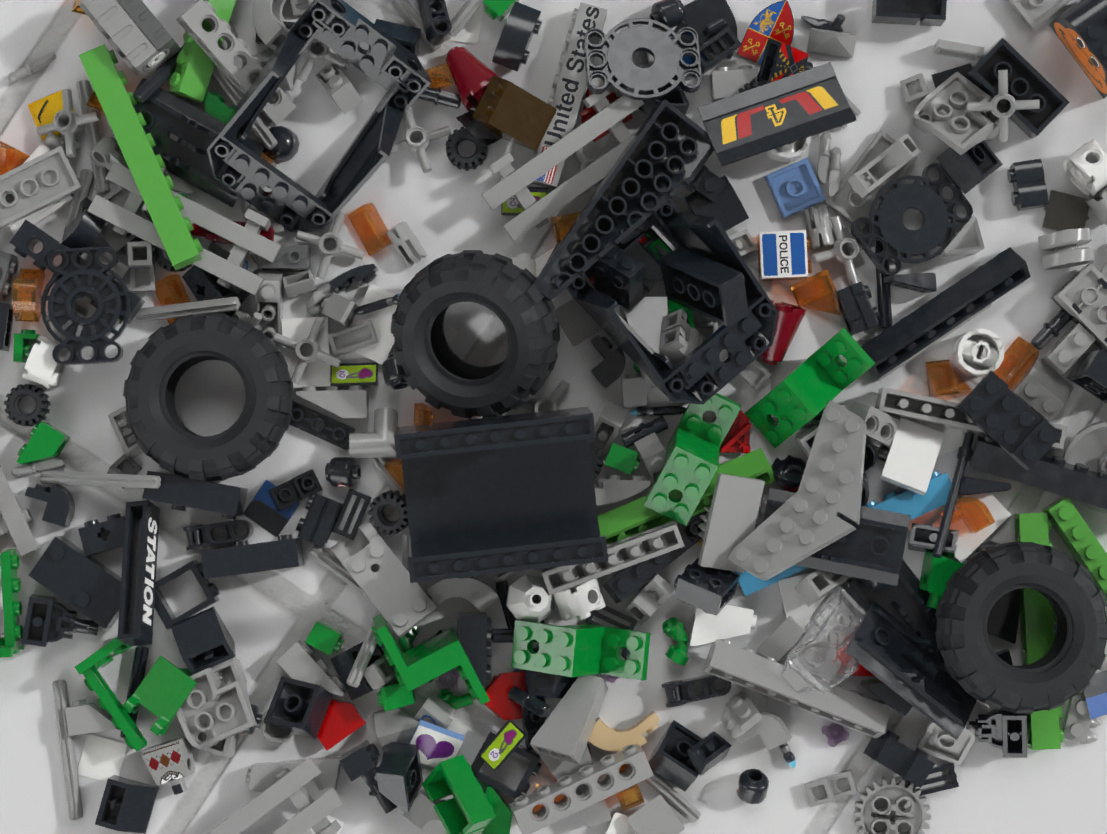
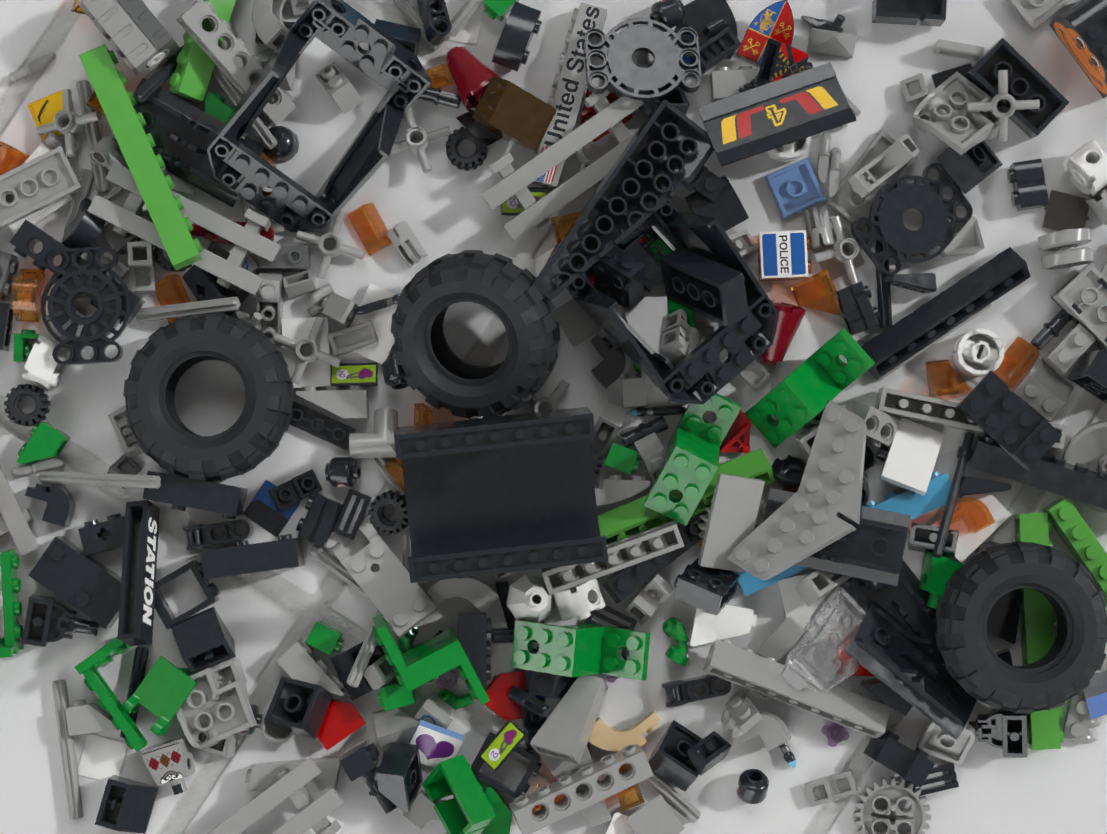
(325, 55): light grey bar -> none
(362, 273): black slope -> none

